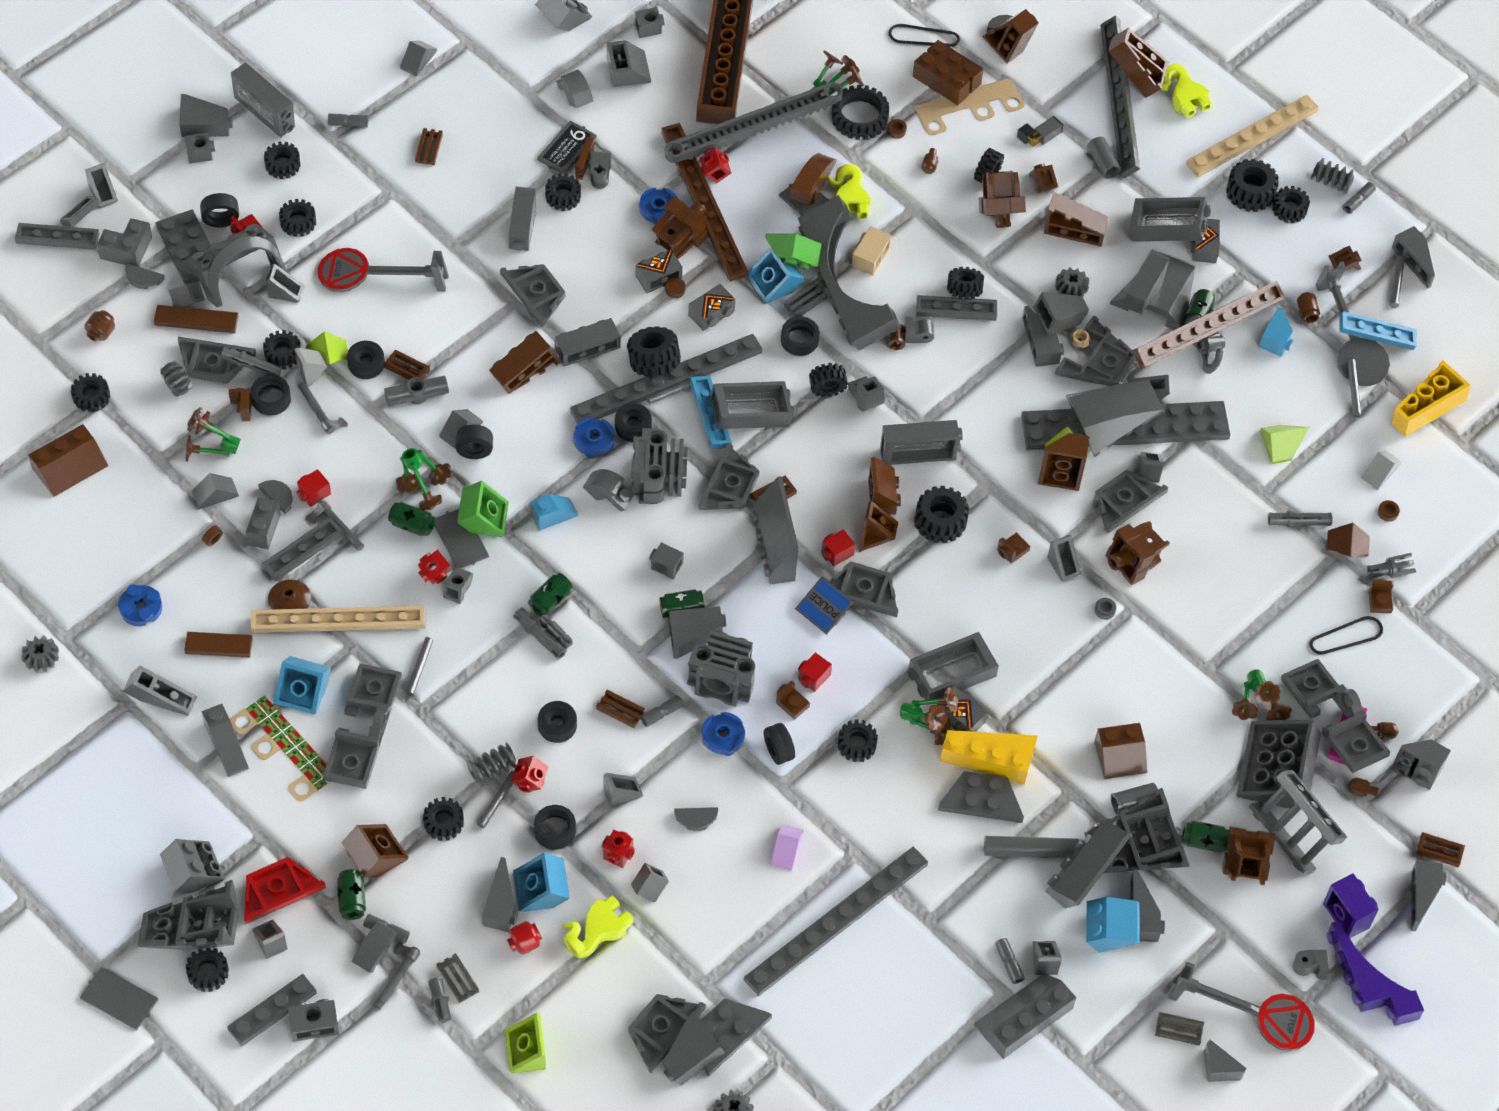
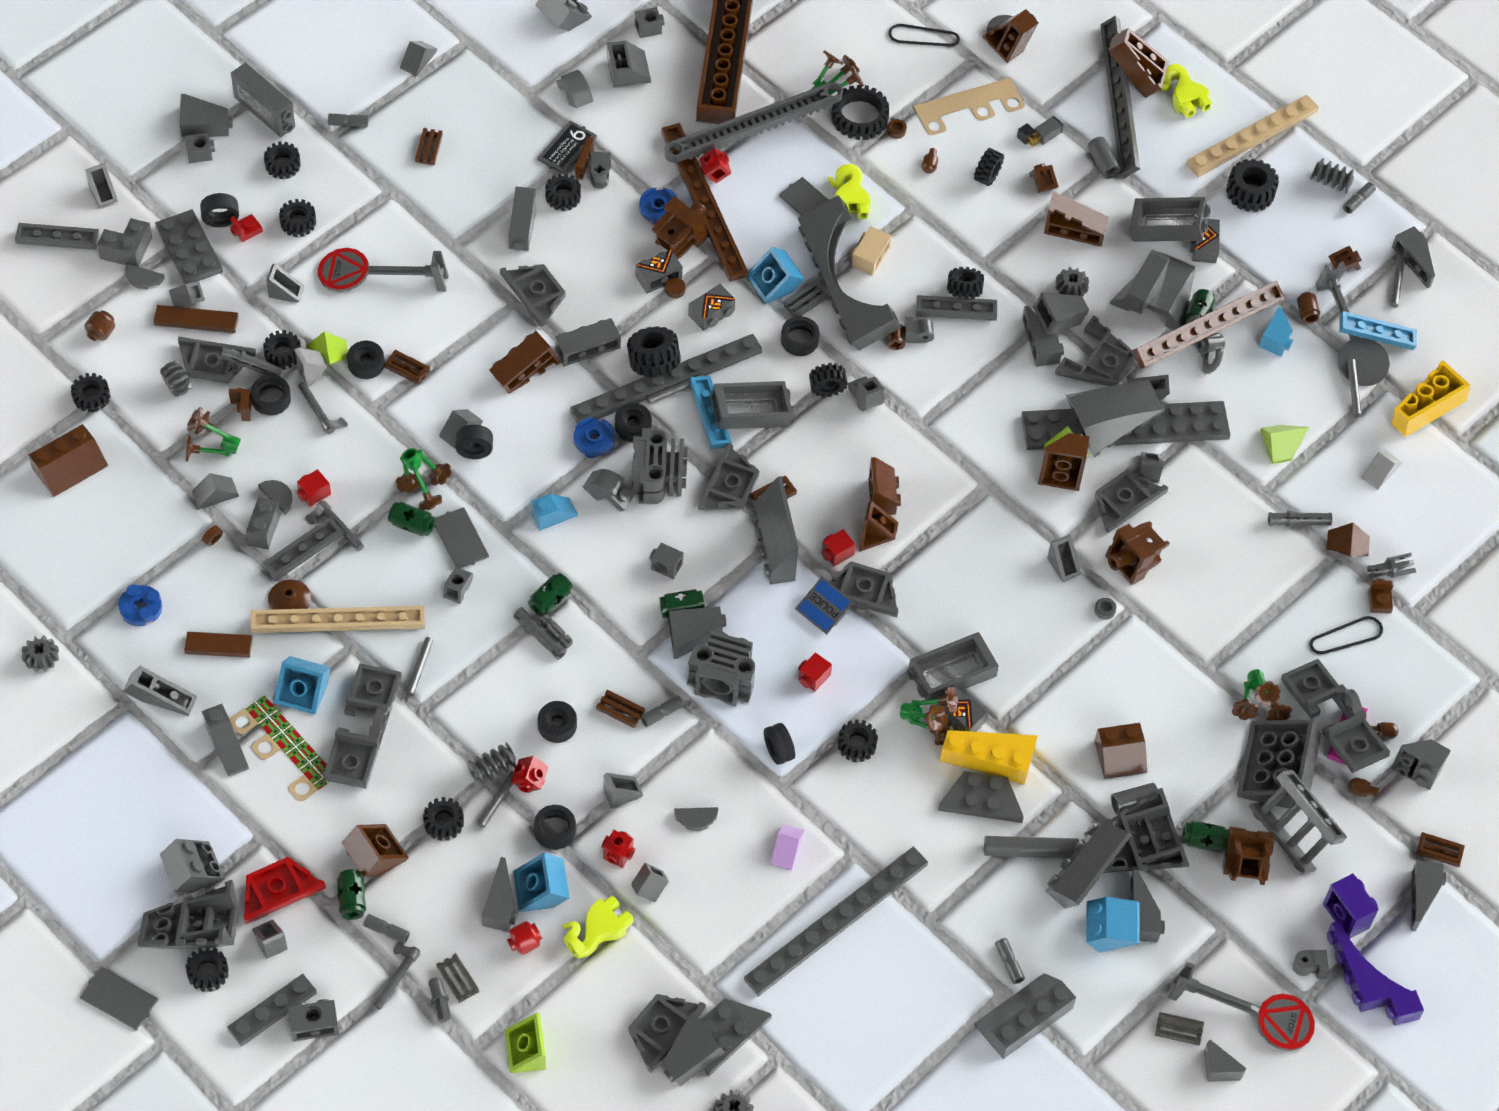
(80, 211): dark grey tile -> none
(210, 263): dark grey piece -> none
(374, 945): dark grey slope -> none
(407, 392): dark grey piece -> none
(439, 573): red brick -> none
(482, 510): bright green slope -> none
(723, 745): blue plate -> none
(791, 700): reddish brown bracket -> none
(795, 249): bright green slope -> none
(812, 178): reddish brown slope -> none
(920, 442): dark grey piece -> none
(941, 528): black tyre -> none
(947, 72): reddish brown piece -> none
(1001, 196): reddish brown piece -> none
(1013, 547): reddish brown bracket -> none
(1046, 957): dark grey slope -> none
(1080, 335): tan plate -> none
(1287, 212): black tyre -> none
(1388, 511): reddish brown tile -> none

